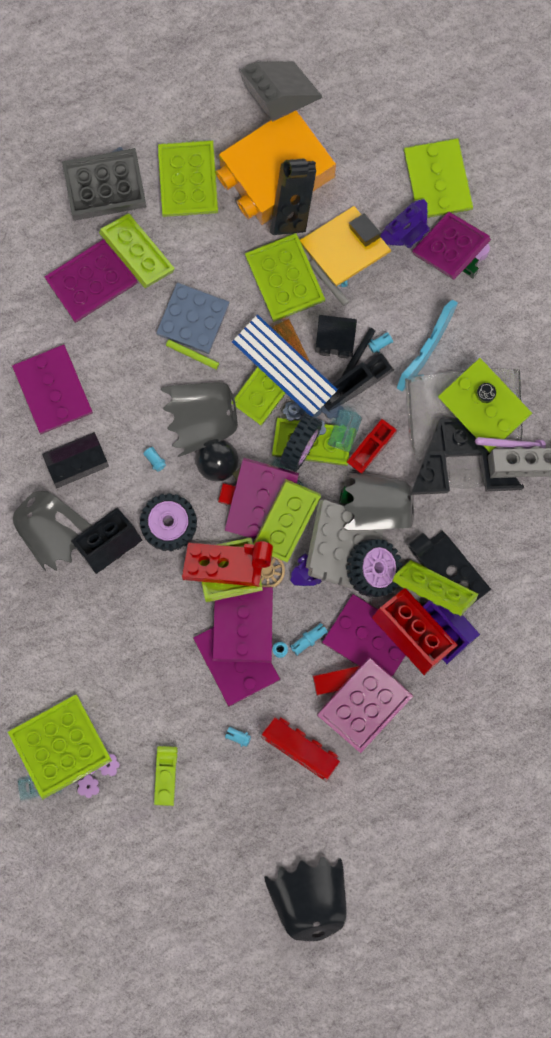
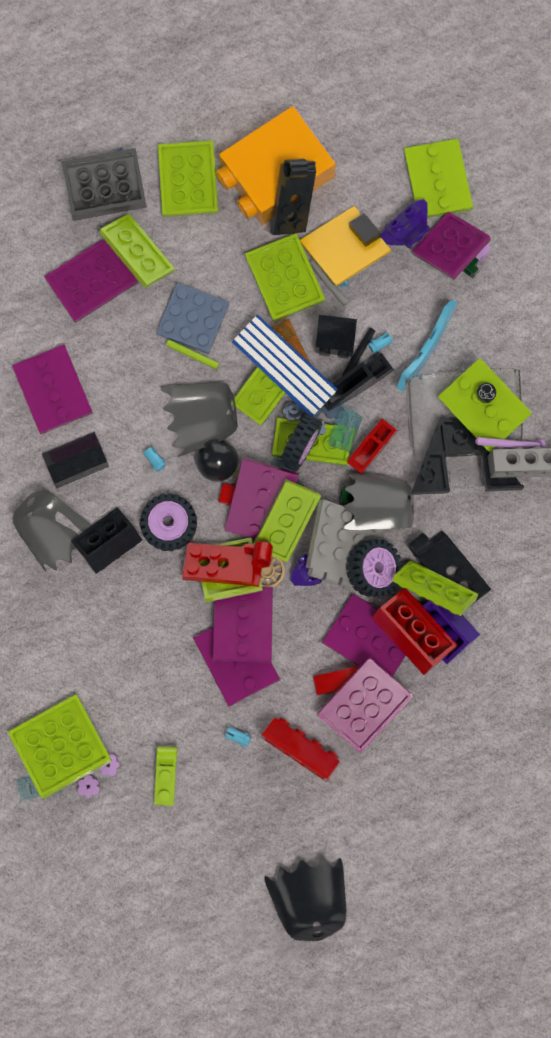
(279, 87): dark grey slope -> none
(280, 645): medium azure pin -> none
(308, 639): medium azure pin -> none

